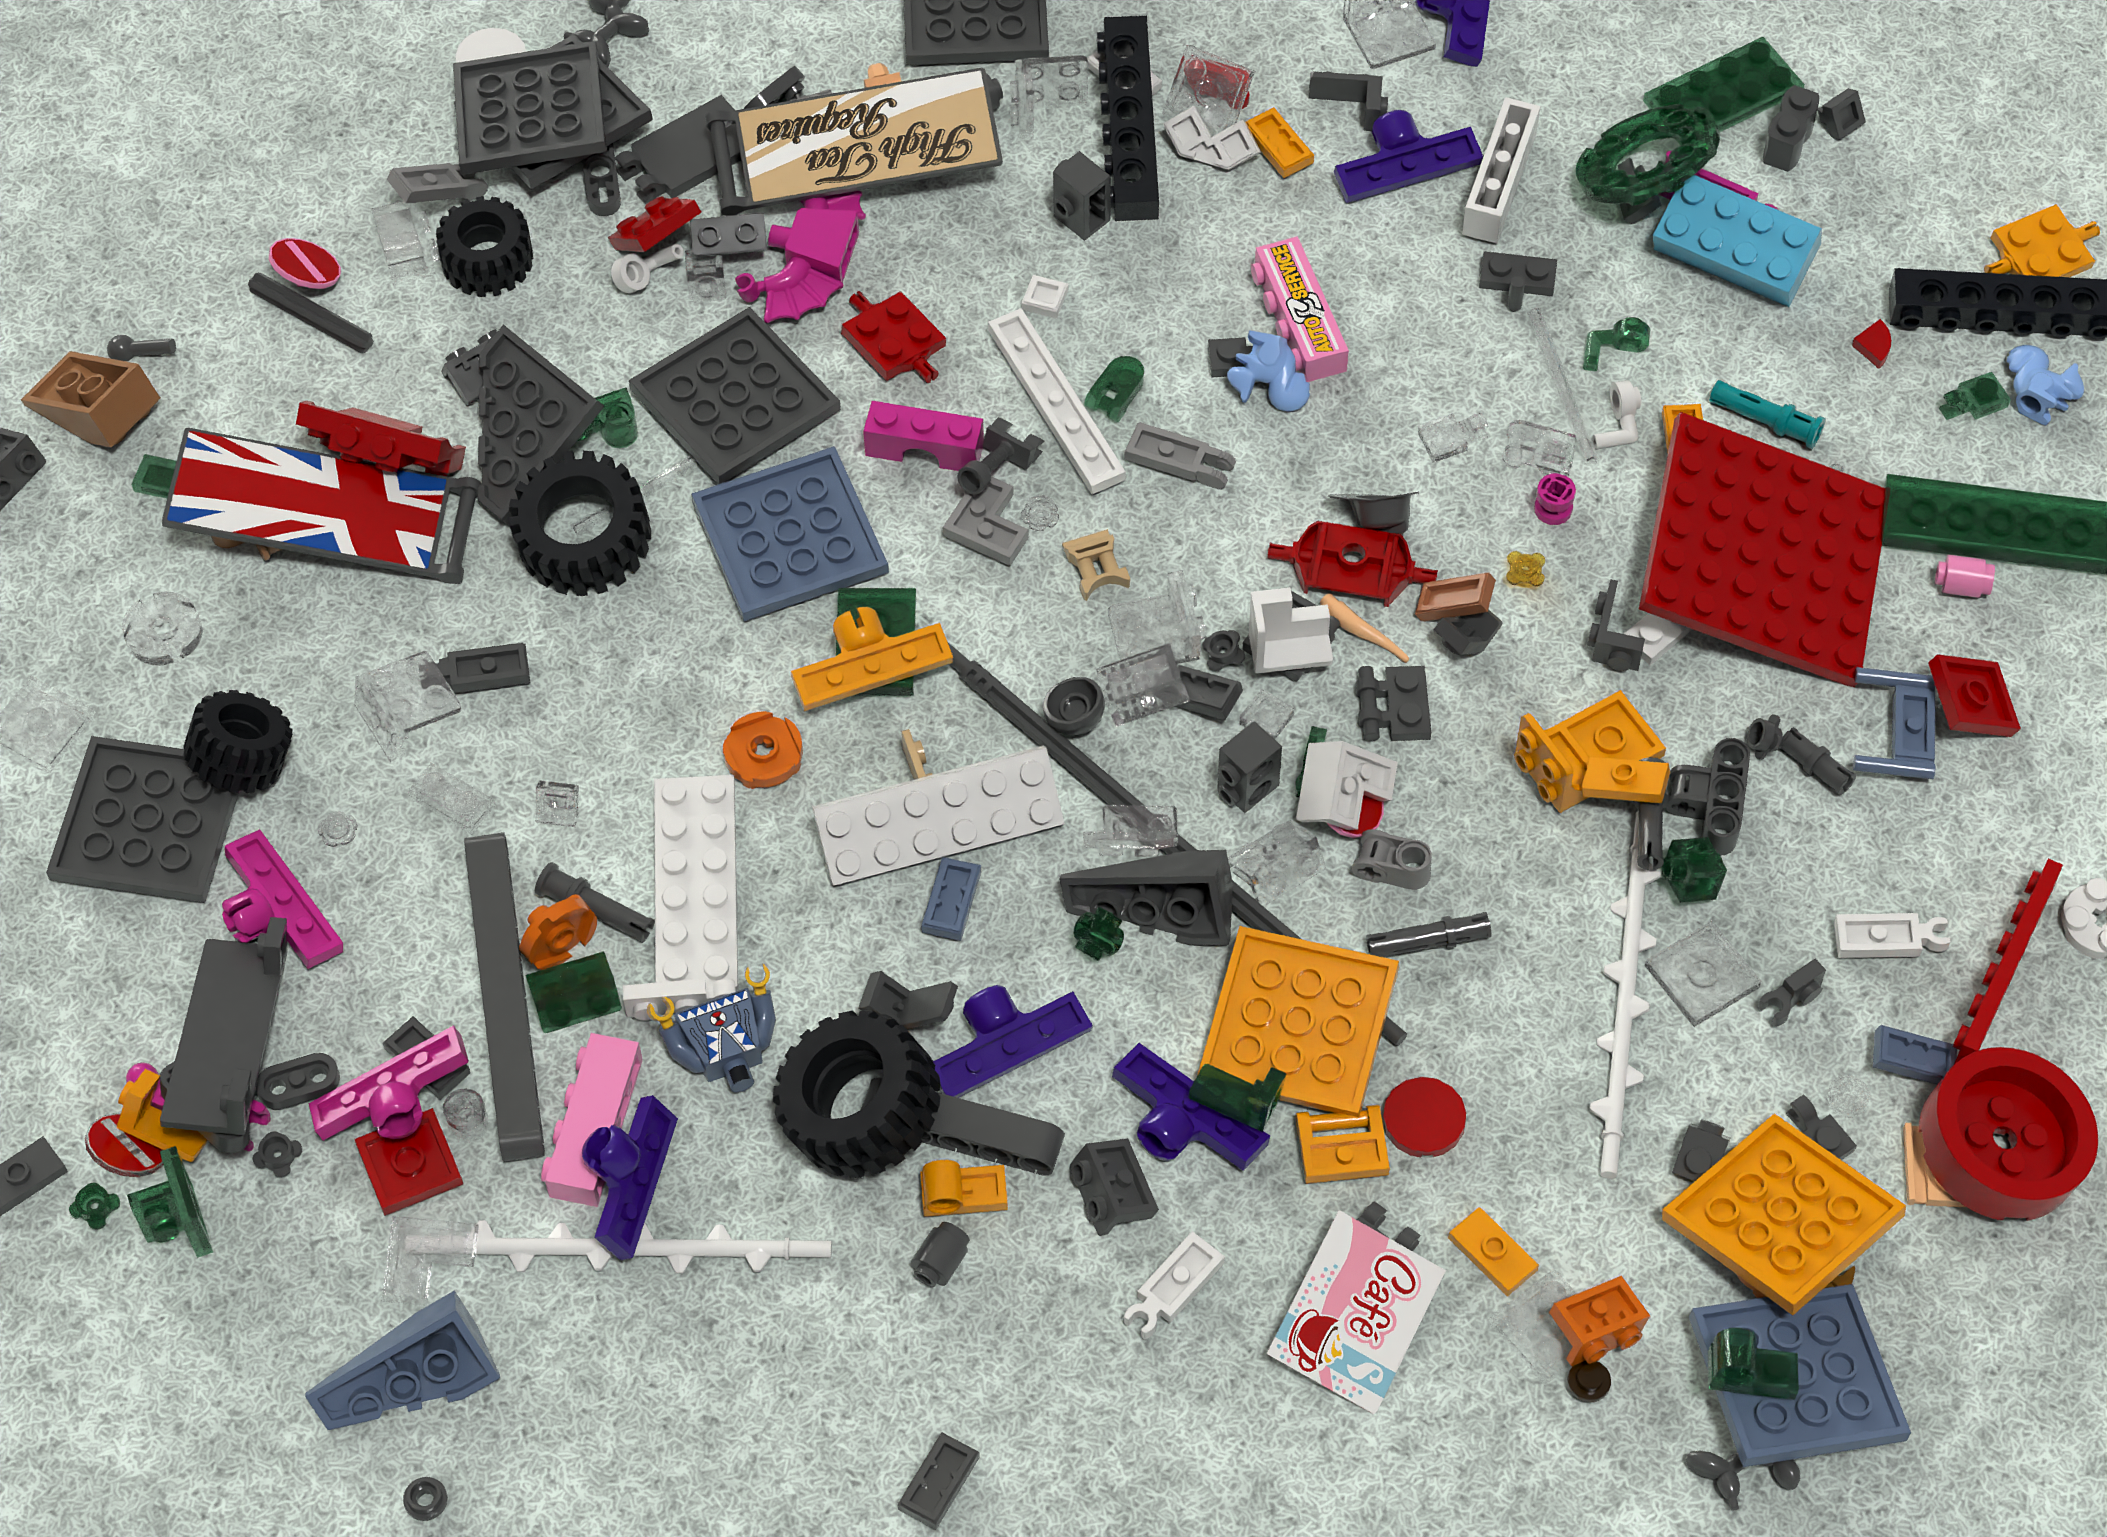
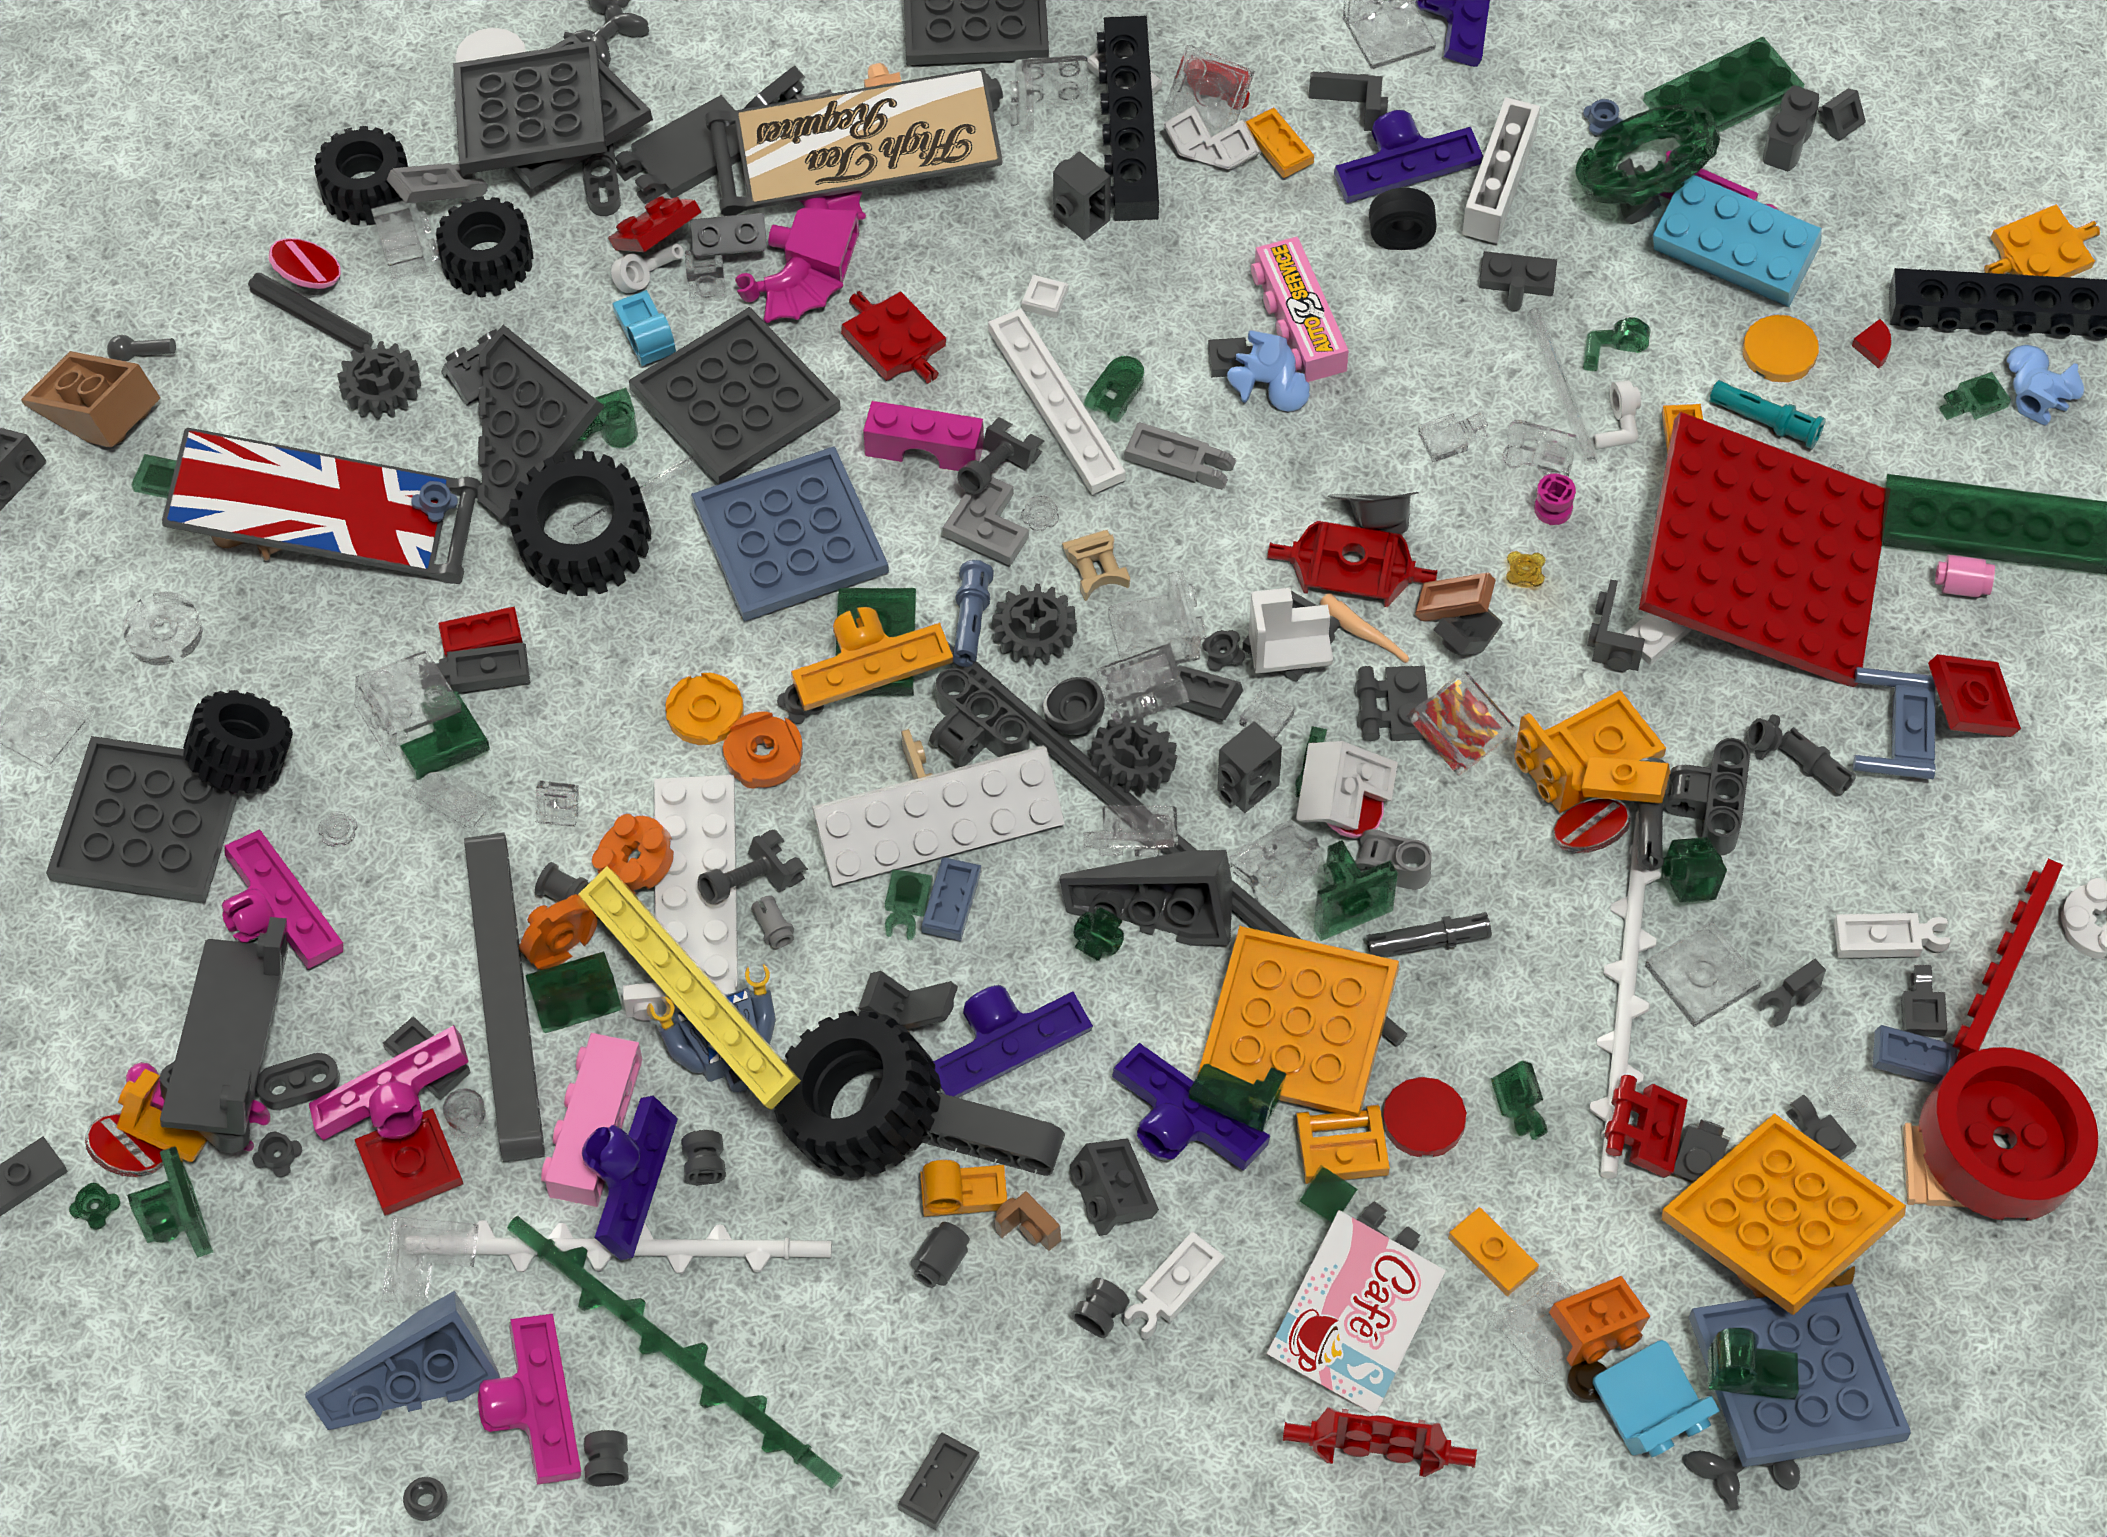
(352, 154): none -> black tyre
(379, 379): none -> dark grey gear
(379, 439): red bracket -> none
(434, 491): none -> sand blue plate
(450, 743): none -> clear green tile
(481, 630): none -> red plate
(535, 1400): none -> dark pink plate
(606, 1458): none -> dark grey wheel
(623, 839): none -> orange plate
(645, 327): none -> medium azure plate
(689, 988): none -> light yellow plate
(689, 1358): none -> clear green plant
(703, 1157): none -> dark grey wheel
(705, 721): none -> light orange tile
(716, 885): none -> dark grey bar
(776, 929): none -> light grey pin
(789, 701): none -> dark grey plate
(906, 897): none -> clear green plate
(966, 734): none -> dark grey piece
(972, 601): none -> sand blue pin
(1015, 619): none -> dark grey gear
(1035, 1221): none -> medium nougat bracket
(1101, 1306): none -> dark grey wheel
(1133, 754): none -> dark grey gear
(1327, 1193): none -> clear green tile
(1352, 895): none -> clear green bracket
(1381, 1435): none -> red plate
(1402, 219): none -> black tyre
(1462, 723): none -> clear slope
(1516, 1095): none -> clear green plate
(1591, 825): none -> red piece
(1602, 108): none -> sand blue plate
(1652, 1400): none -> medium azure bracket
(1657, 1129): none -> red plate
(1780, 348): none -> light orange tile
(1921, 1007): none -> dark grey plate

